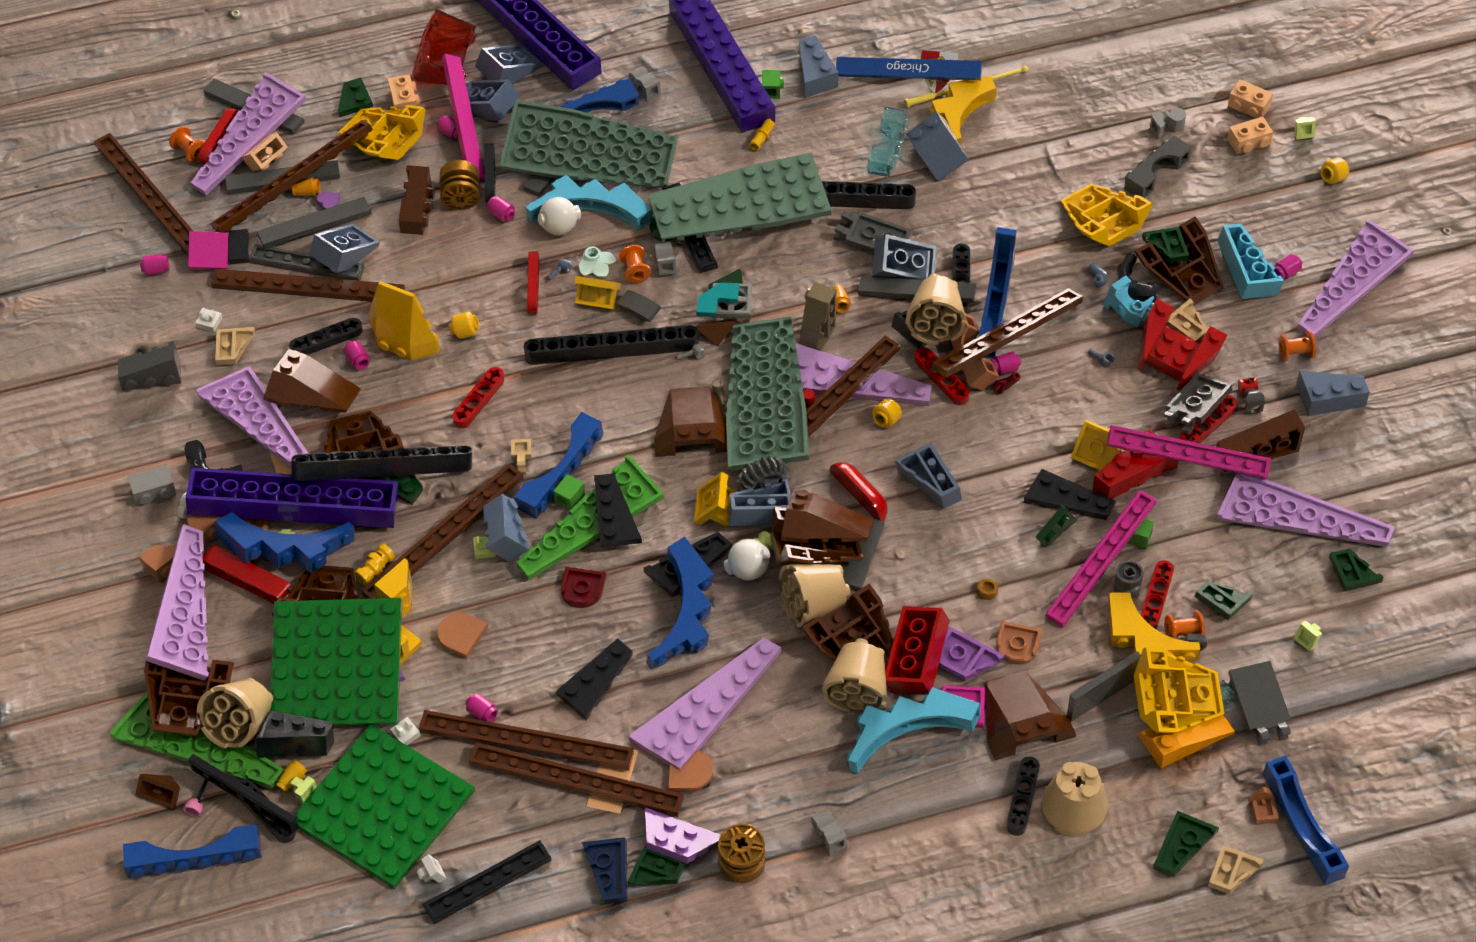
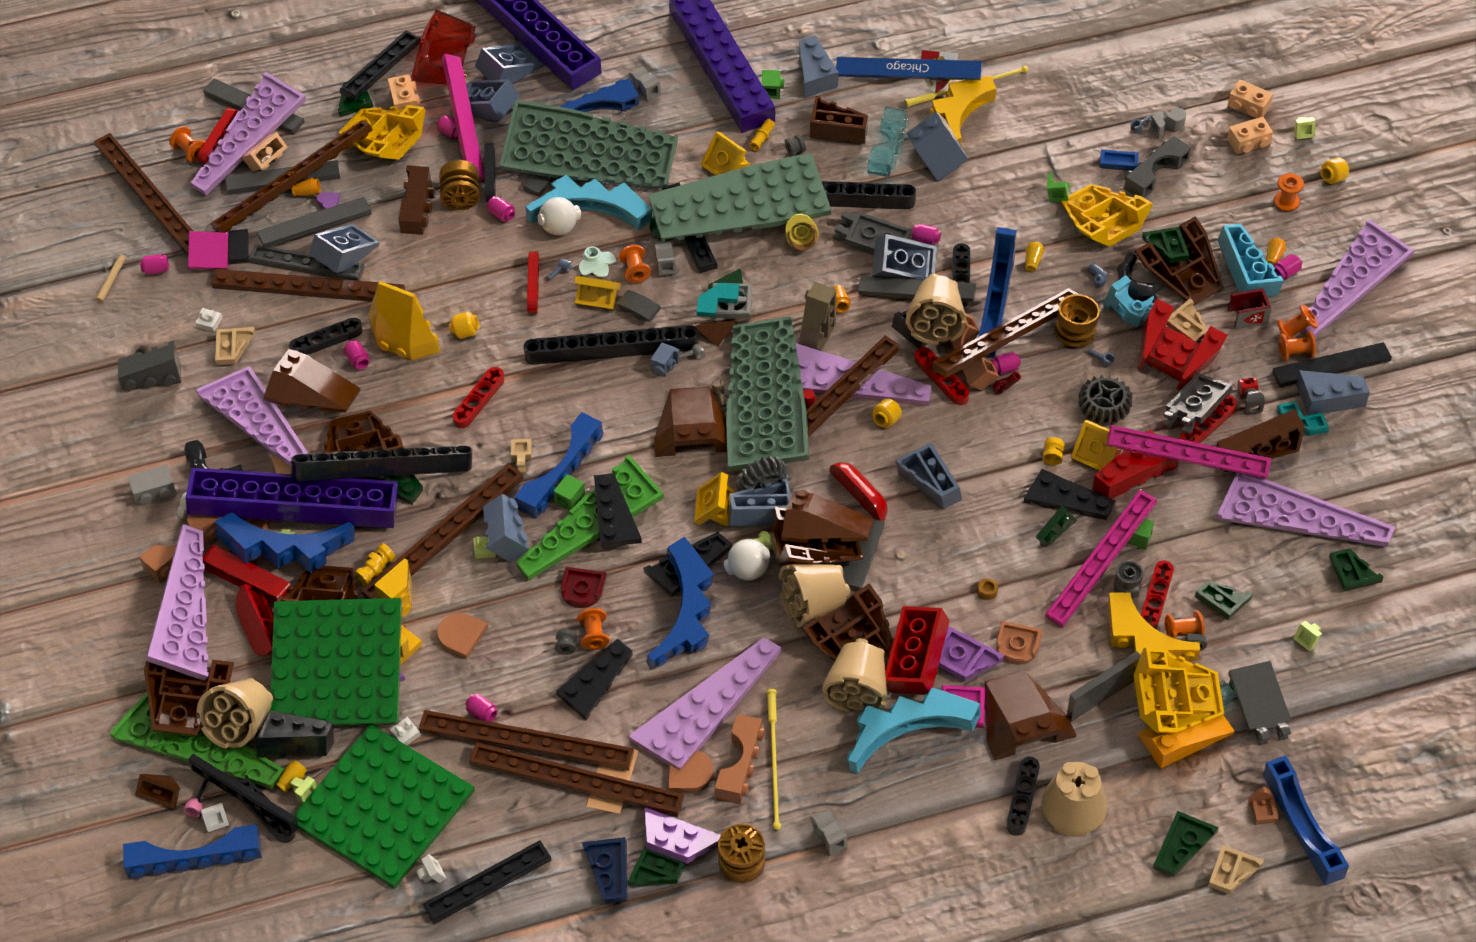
(110, 279): none -> tan bar
(214, 817): none -> white tile
(255, 619): none -> red brick
(380, 65): none -> black tile
(565, 642): none -> dark grey wheel
(594, 637): none -> orange hose
(664, 359): none -> sand blue brick
(723, 155): none -> yellow bracket
(732, 781): none -> nougat arch
(772, 719): none -> light yellow piece
(795, 145): none -> dark grey wheel
(801, 232): none -> light yellow piece
(837, 123): none -> reddish brown wedge
(926, 234): none -> dark pink brick
(1034, 253): none -> yellow cone
(1053, 451): none -> yellow wheel
(1057, 191): none -> bright green panel
(1077, 320): none -> pearl gold wheel
(1102, 406): none -> dark grey gear
(1118, 160): none -> blue tile
(1139, 123): none -> sand blue hand
(1248, 300): none -> dark red piece
(1275, 250): none -> light orange cone
(1287, 198): none -> orange hose
(1298, 323): none -> orange hose
(1314, 423): none -> teal tile
(1334, 363): none -> black tile

